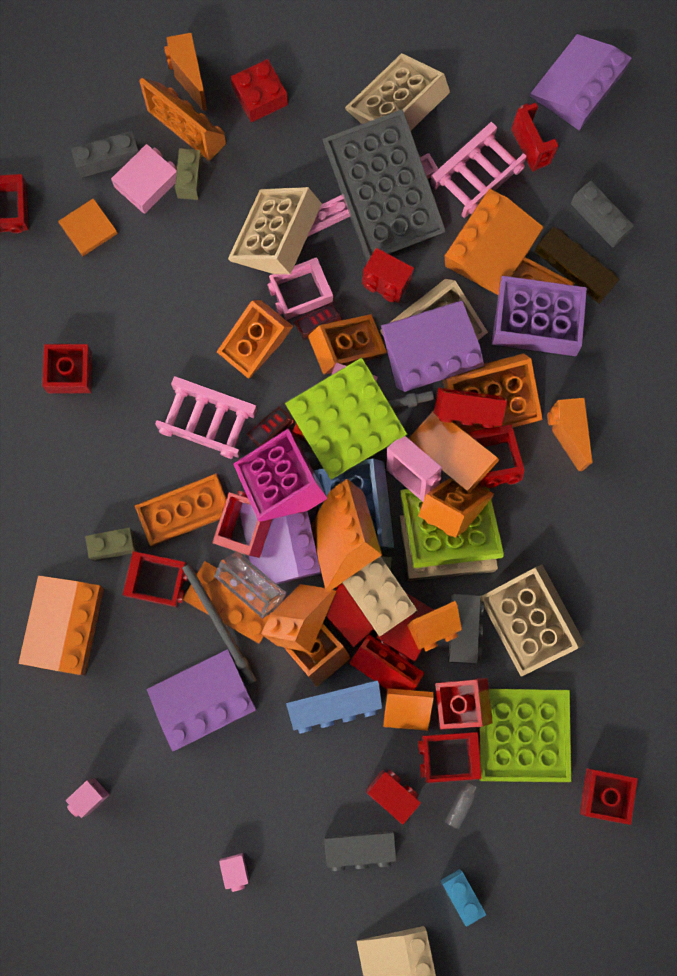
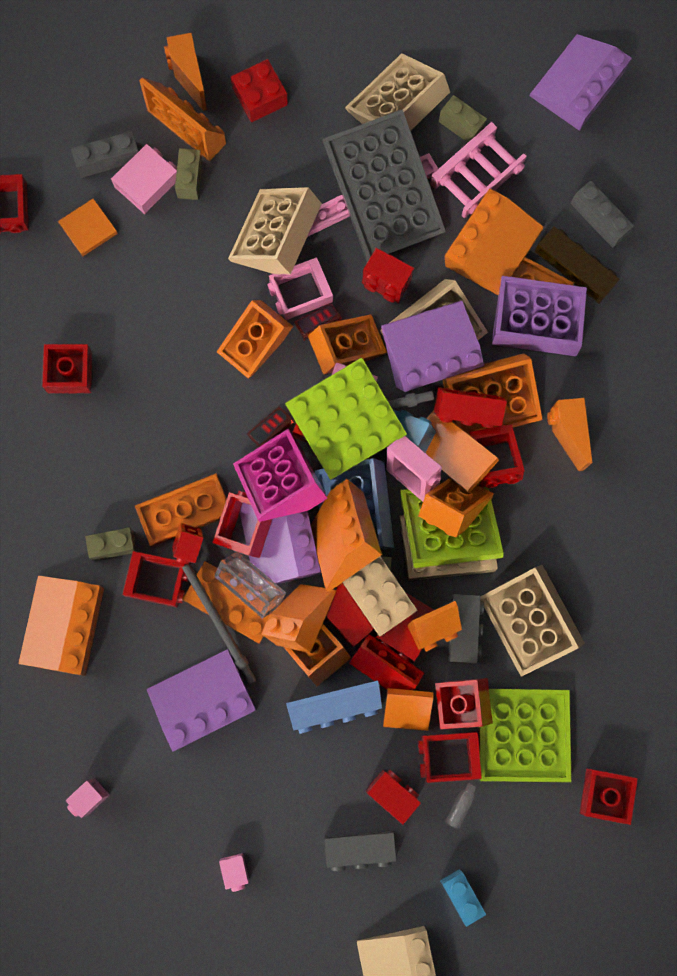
(187, 543): none -> red brick
(203, 396): bright pink fence -> none
(418, 430): none -> dark azure brick
(462, 119): none -> olive brick
(529, 140): red panel -> none

